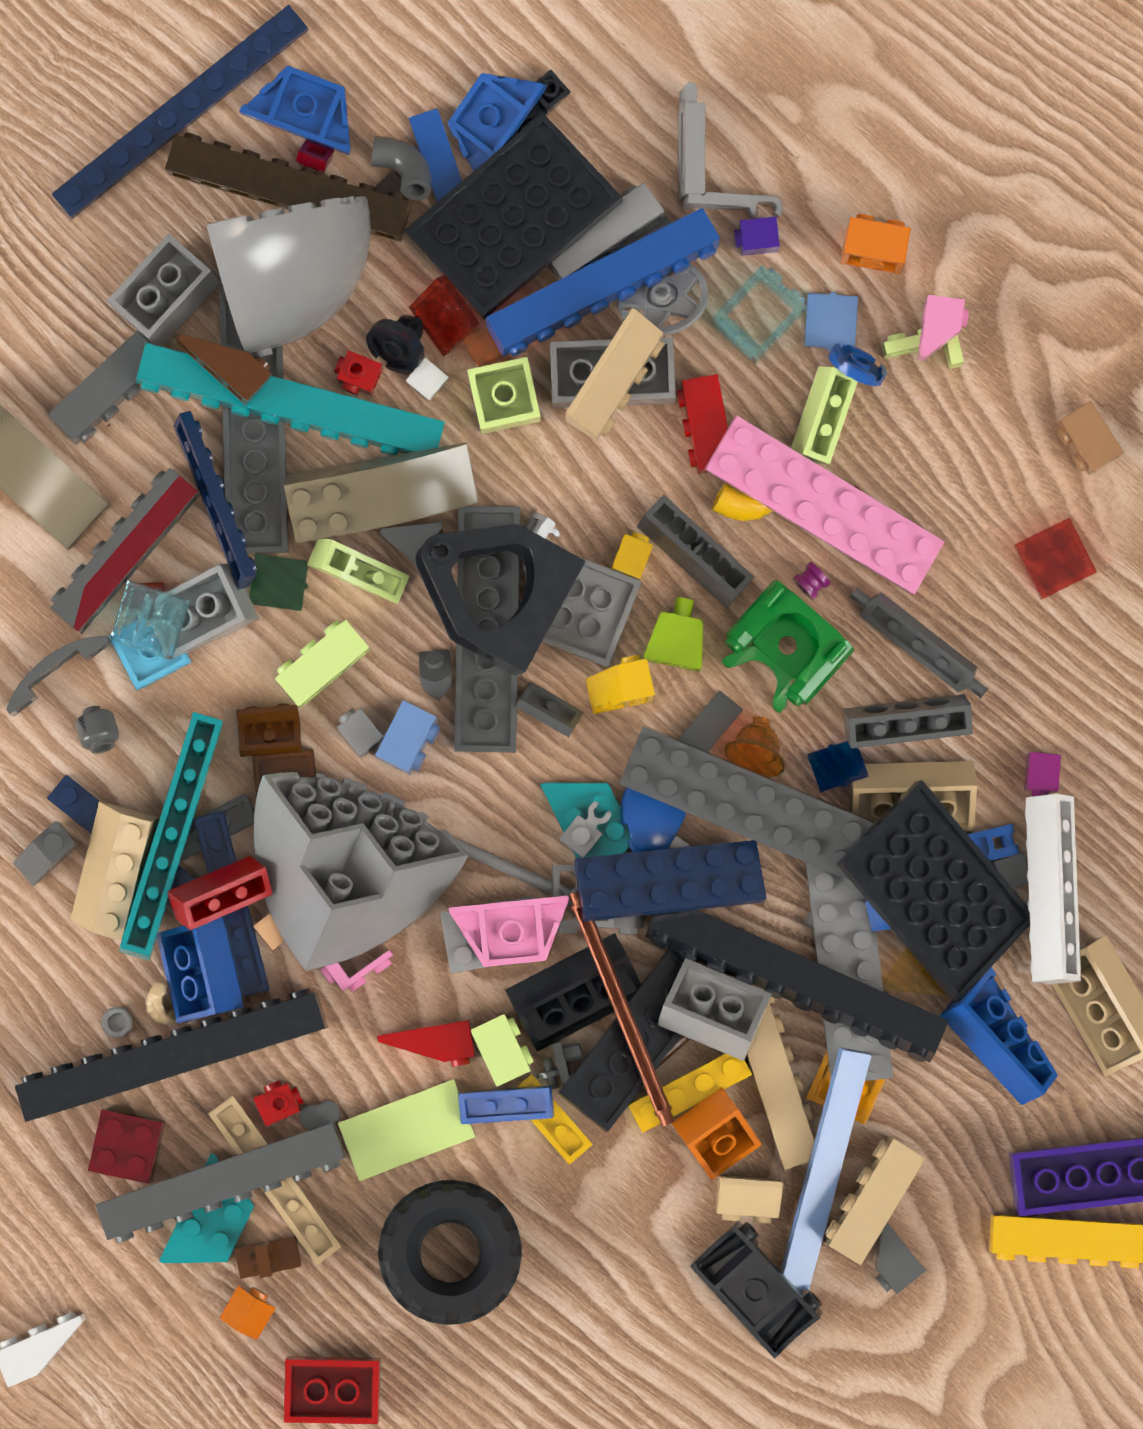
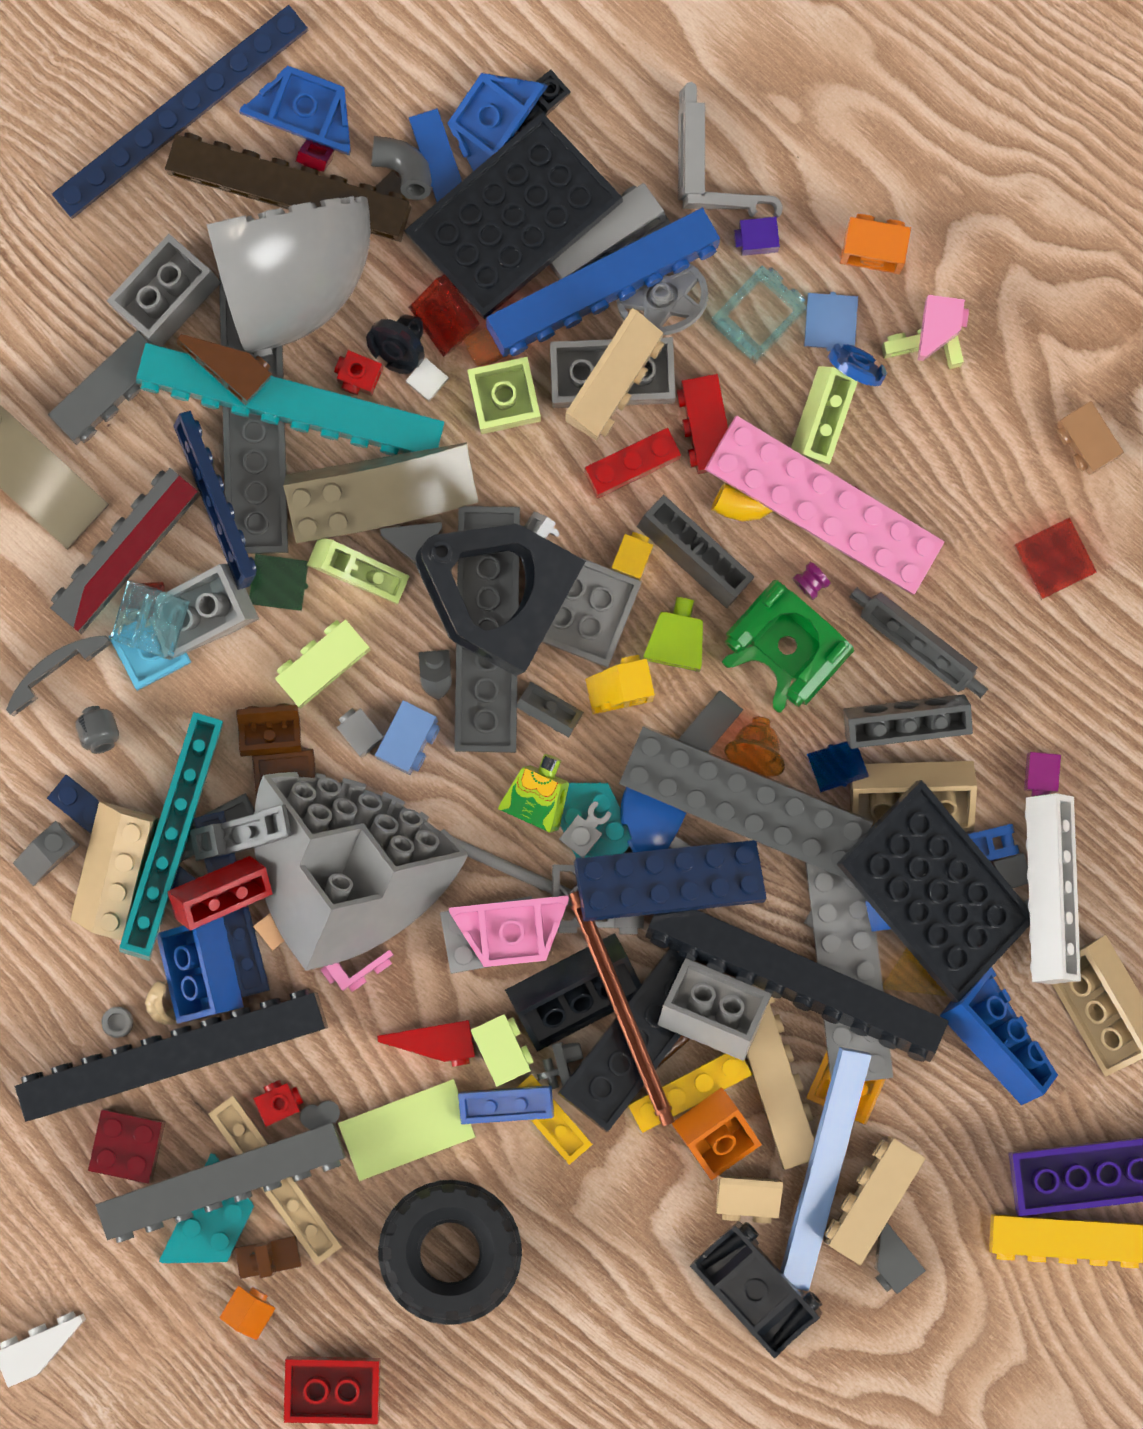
(241, 834): none -> dark grey slope
(537, 795): none -> torso
(632, 463): none -> red brick

